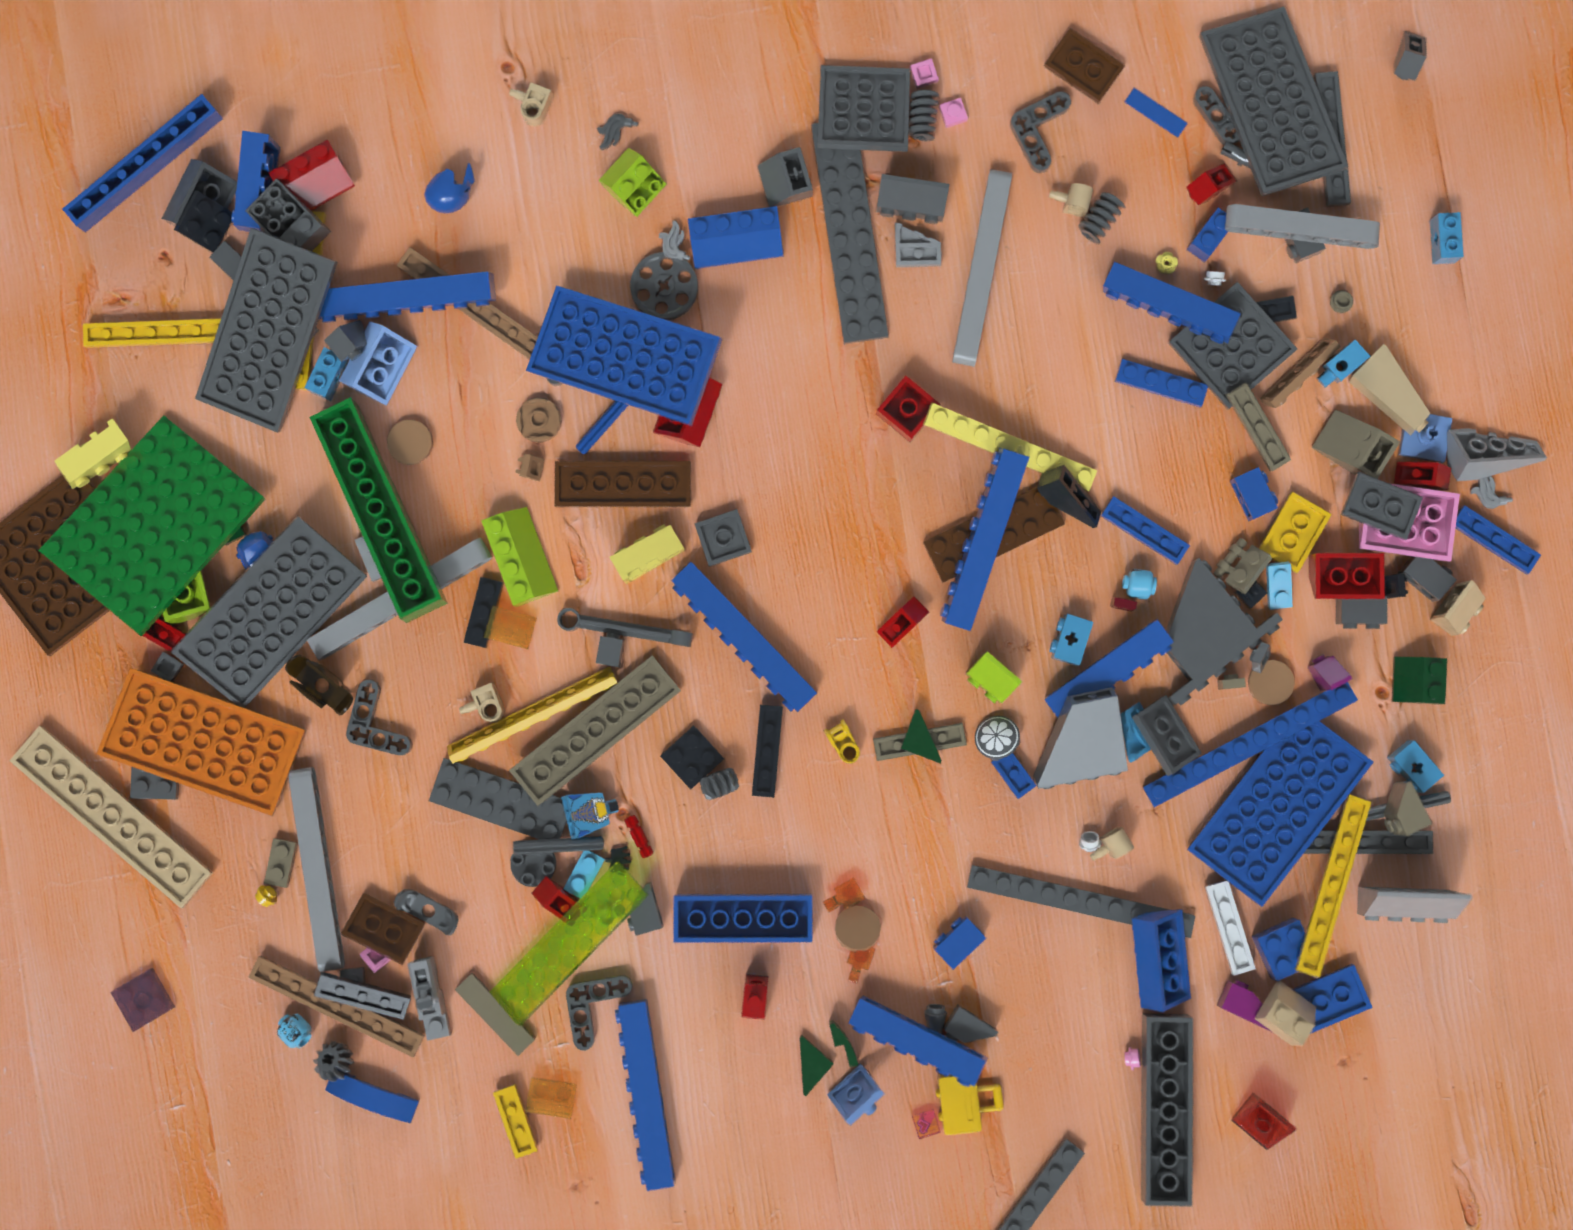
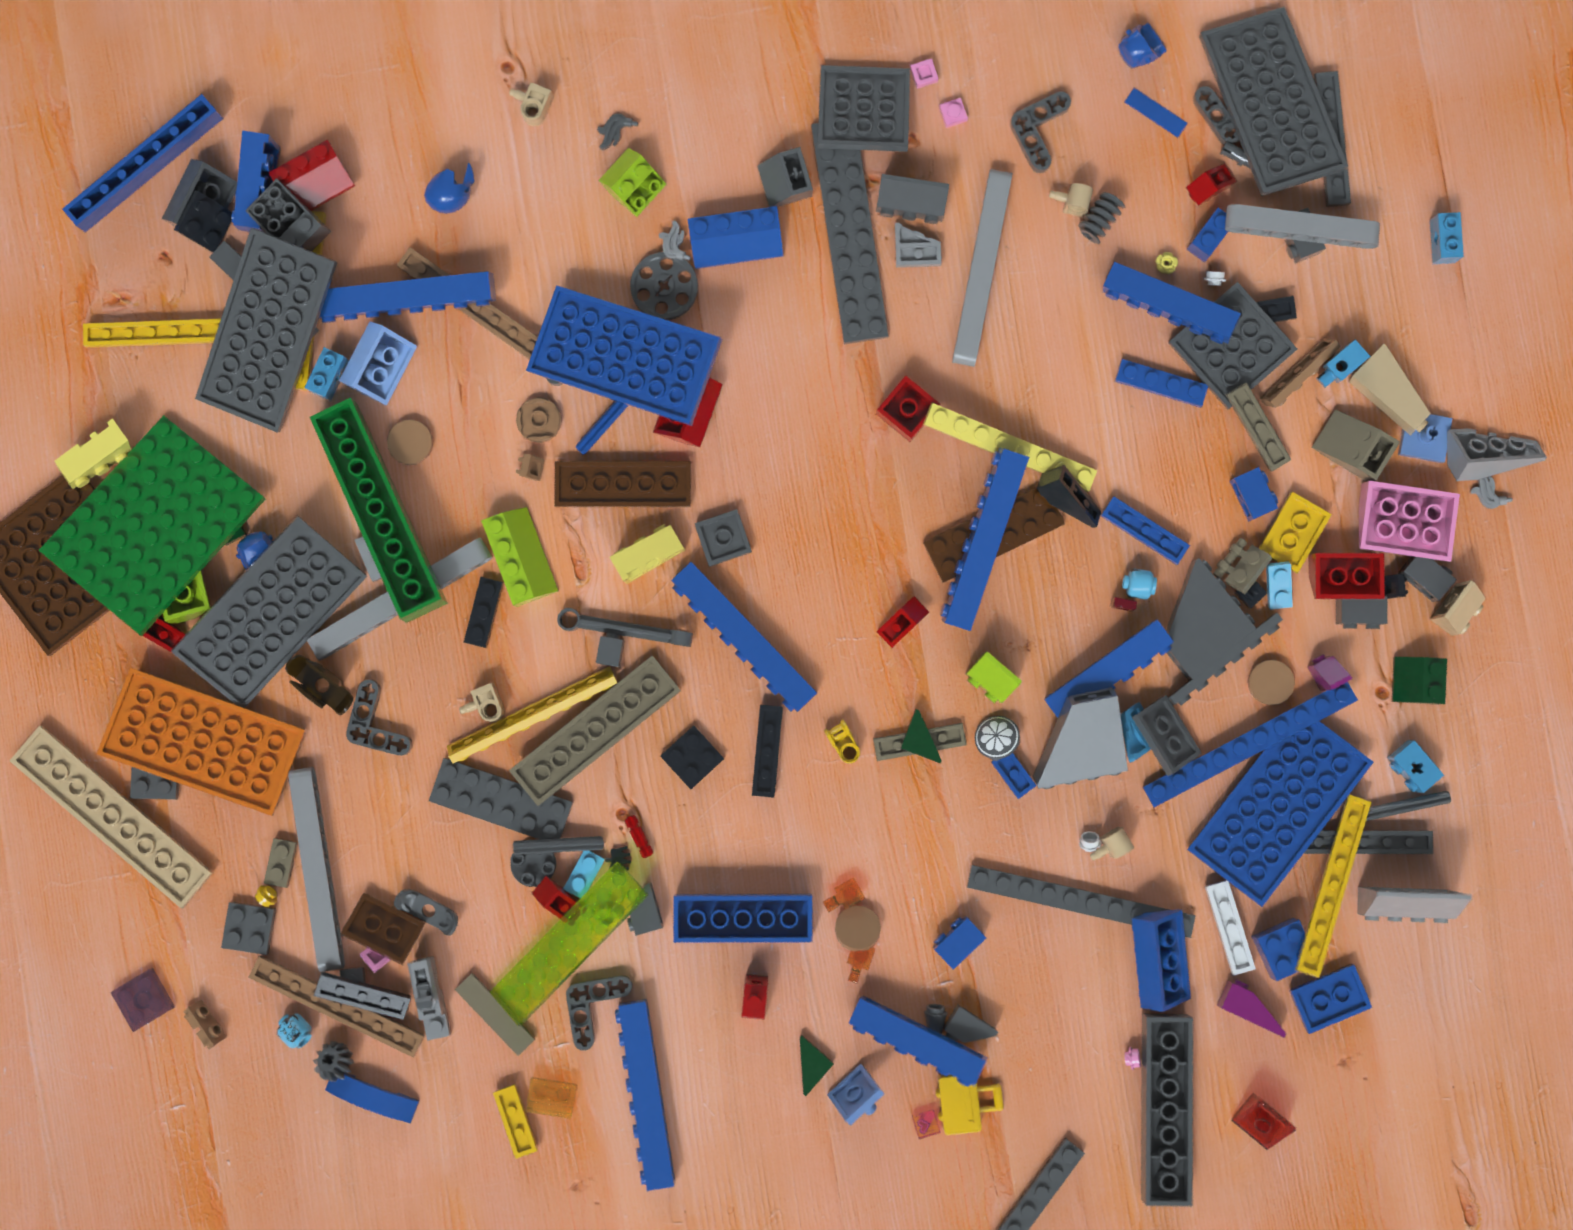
(167, 667): dark grey plate -> none
(211, 1031): none -> medium nougat hinge
(248, 928): none -> dark grey plate
(347, 341): dark grey slope -> none
(510, 627): clear yellow plate -> none
(587, 812): torso -> none
(719, 783): dark grey gear -> none
(839, 1039): dark green slope -> none
(921, 114): dark grey piece -> none
(1074, 652): dark azure brick -> none
(1084, 66): reddish brown plate -> none
(1141, 46): none -> blue helmet
(1231, 681): dark tan plate -> none
(1260, 657): dark grey plate -> none
(1287, 1014): tan slope -> none
(1341, 301): dark tan plate -> none
(1381, 505): dark grey tile -> none
(1405, 810): dark tan slope -> none
(1410, 56): dark grey slope -> none
(1423, 475): red slope -> none
(1496, 540): blue plate -> none

